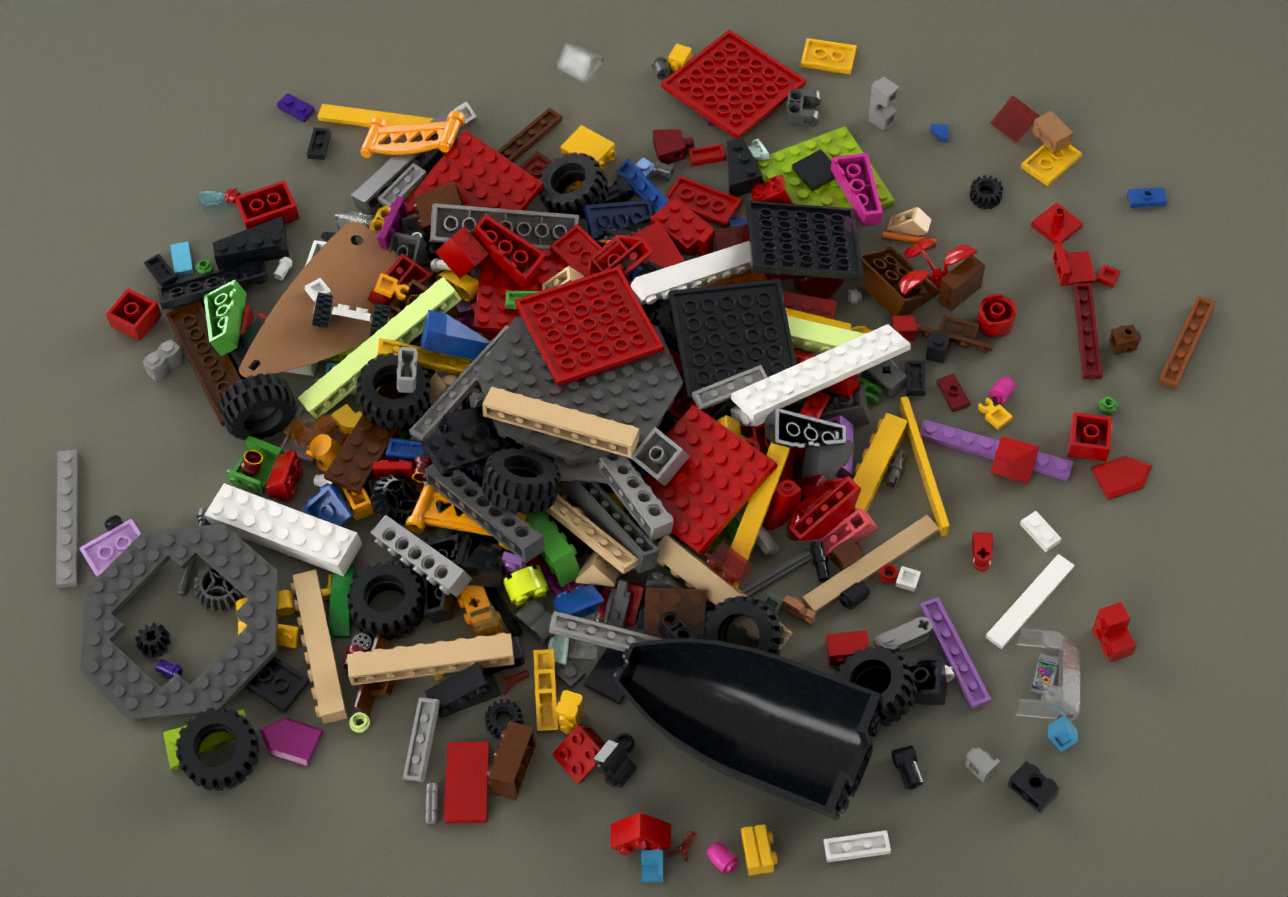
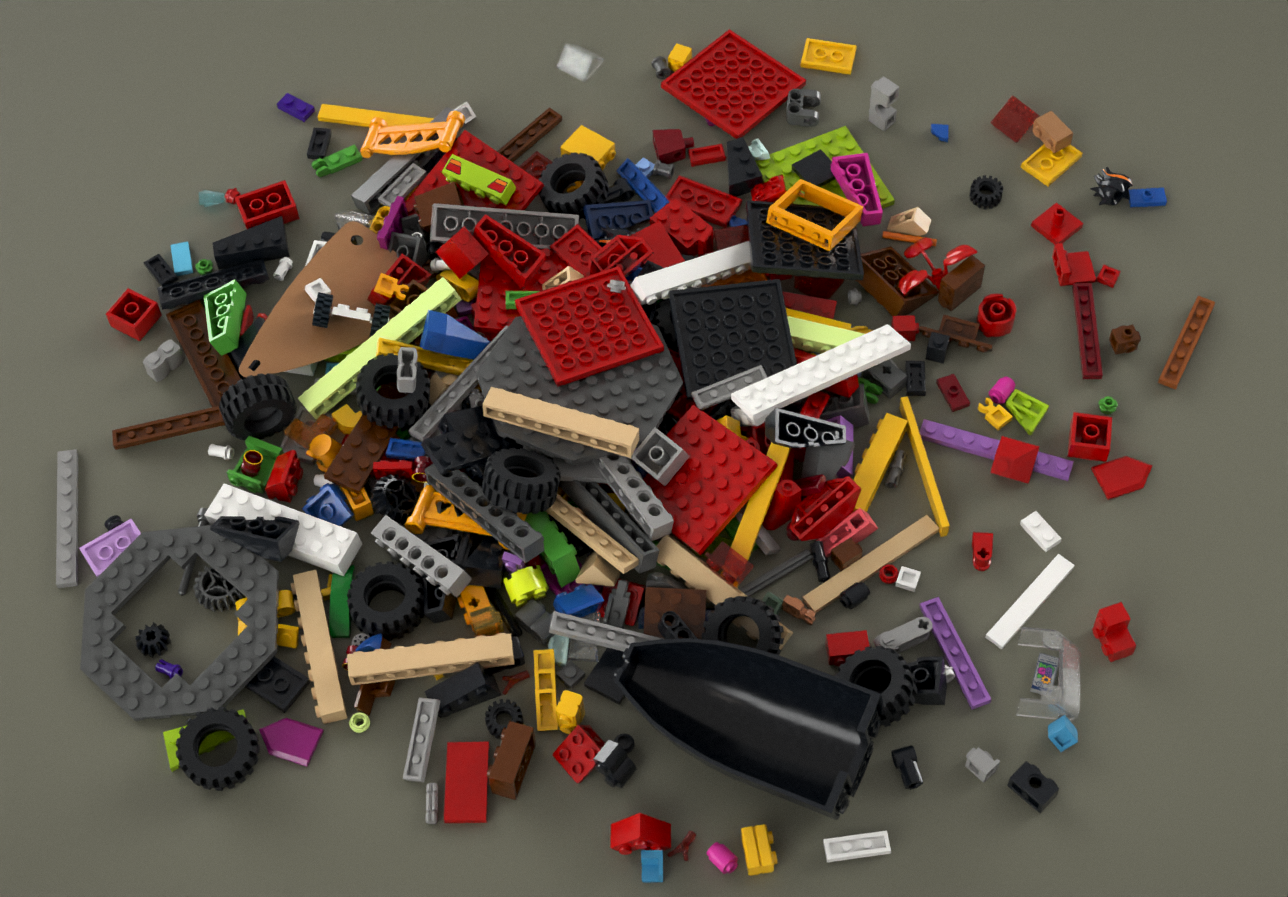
(167, 428): none -> reddish brown plate
(221, 451): none -> white pin
(263, 537): none -> black wedge
(337, 161): none -> bright green hinge
(370, 644): none -> blue slope
(478, 179): none -> lime brick
(616, 286): none -> light grey plate
(810, 231): none -> light orange window
(1026, 410): none -> lime wing
(1112, 187): none -> black hair

